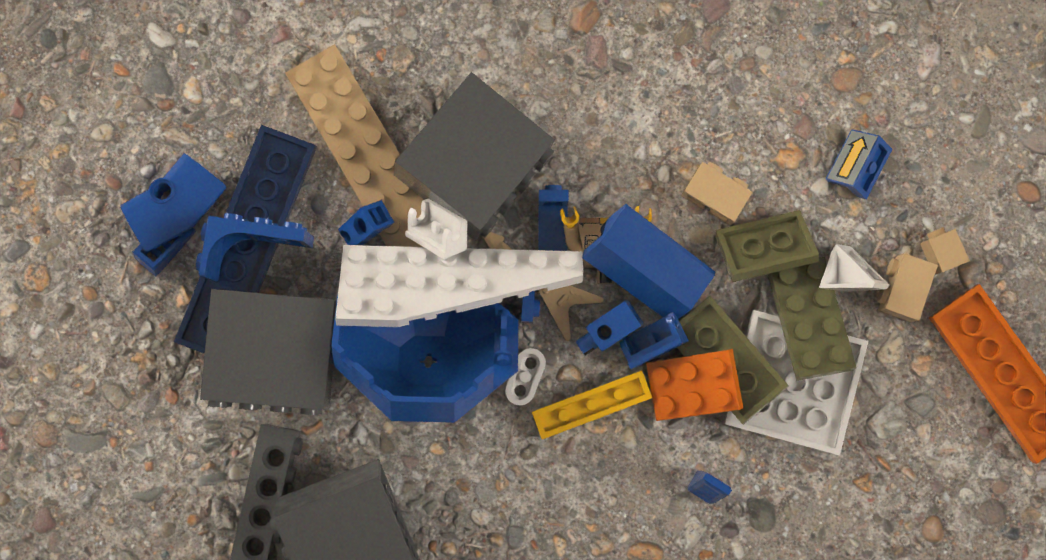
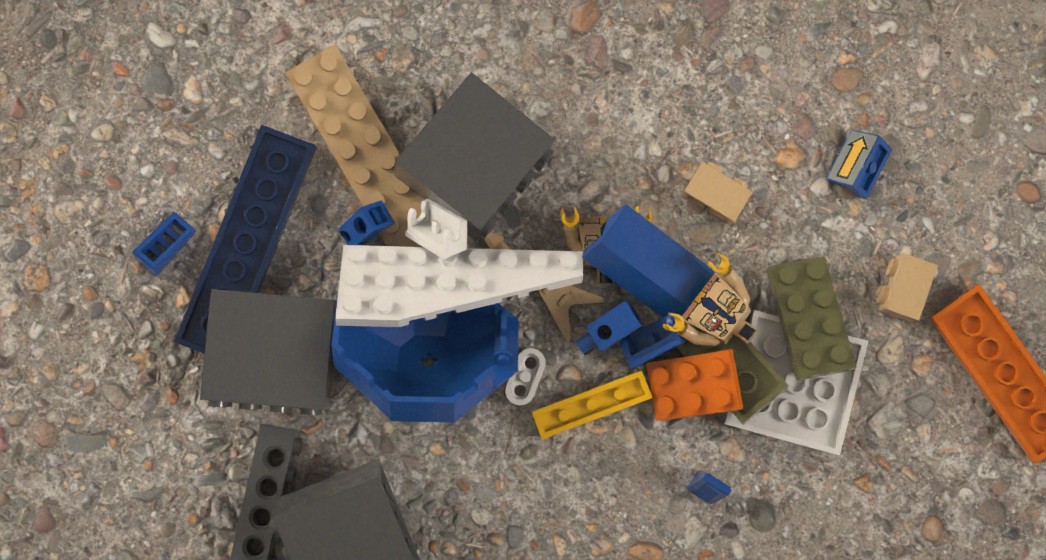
(191, 196): blue panel -> none
(222, 233): blue bracket -> none
(530, 308): blue bracket -> none
(550, 225): blue bracket -> none
(717, 310): none -> torso
(766, 246): olive plate -> none
(850, 272): white slope -> none
(944, 250): tan brick -> none

